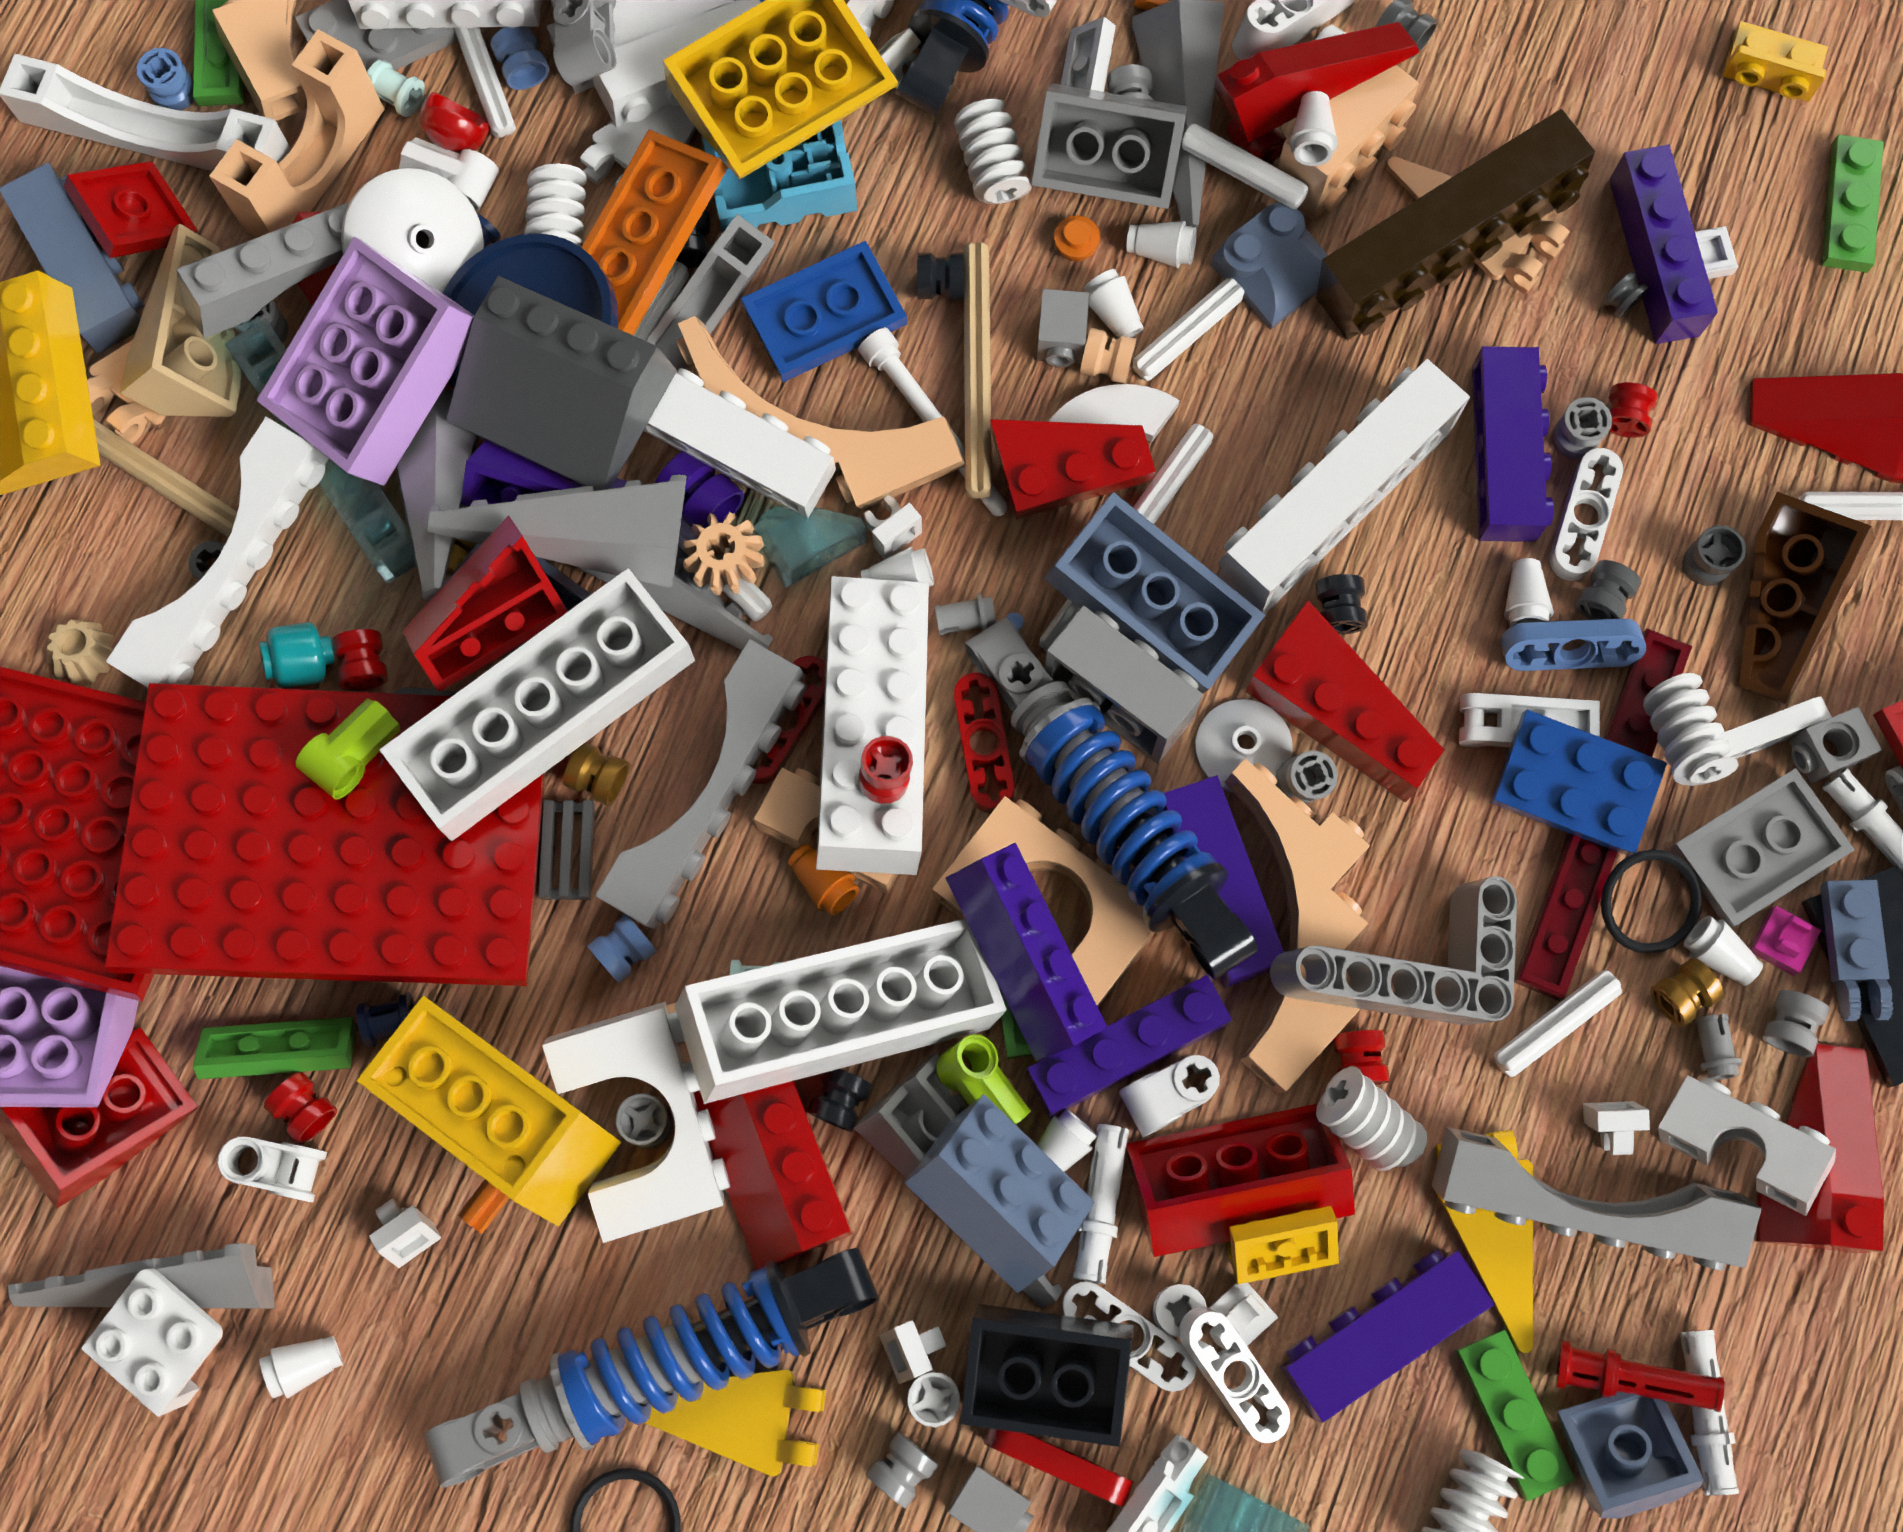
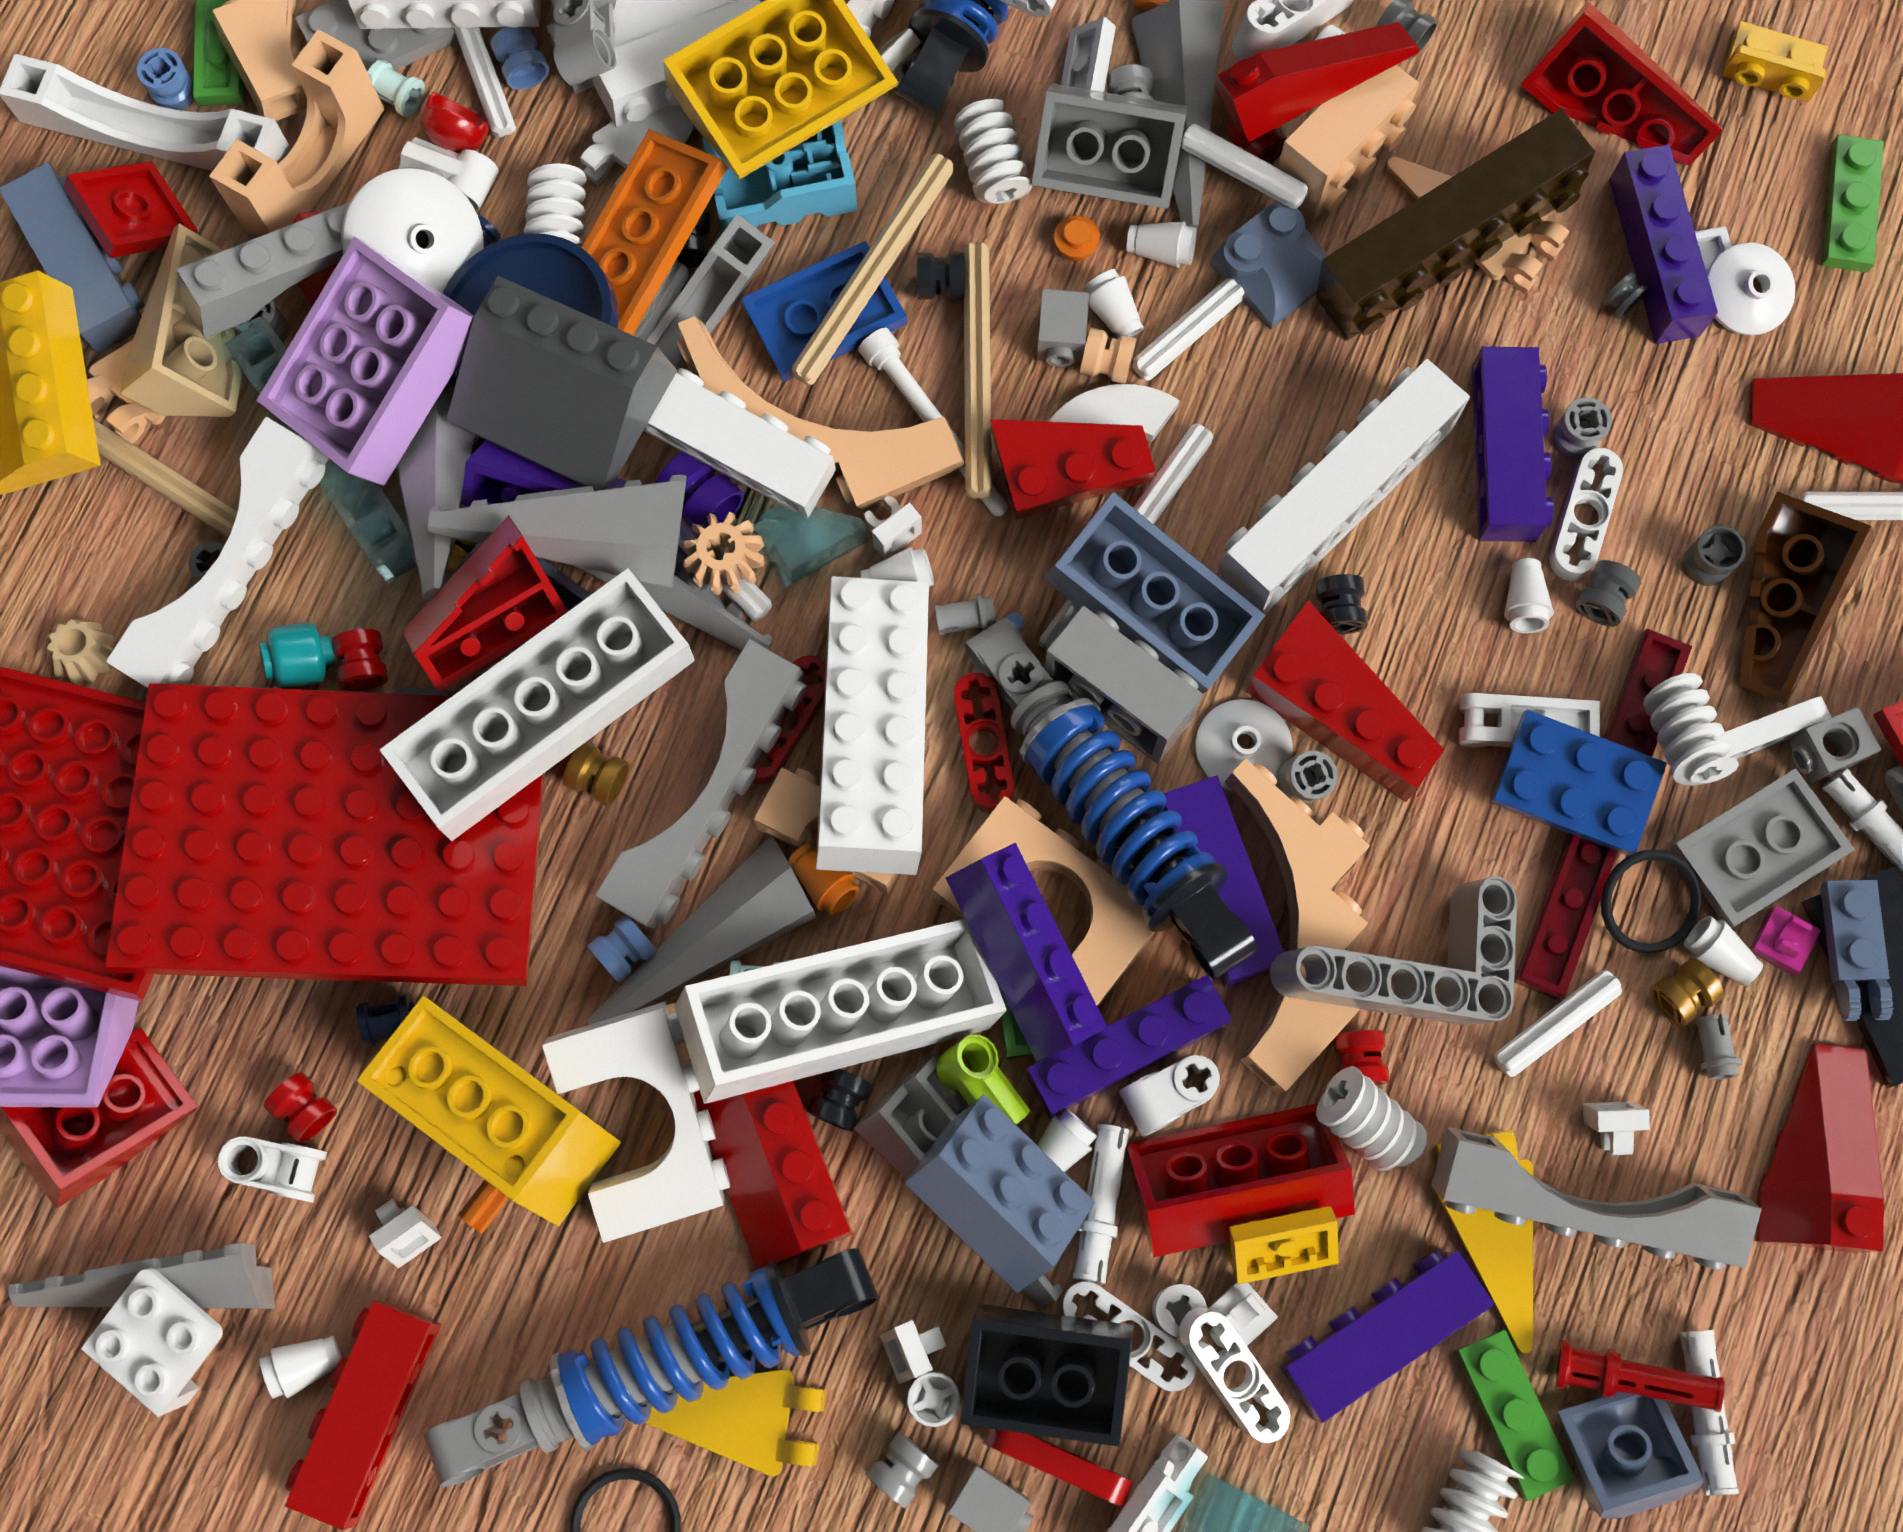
(275, 1048): bright green plate -> none
(339, 759): lime piece -> none
(361, 1415): none -> red brick
(568, 809): dark grey tile -> none
(637, 1116): light grey wheel -> none
(740, 916): none -> light grey wedge
(872, 269): none -> tan axle
(886, 758): red wheel -> none
(1314, 130): white cone -> none
(1618, 89): none -> red wedge
(1618, 644): medium blue beam -> none
(1631, 409): red wheel -> none
(1707, 1117): white arch -> none
(1738, 303): none -> white dish
(1796, 1023): light grey wheel -> none

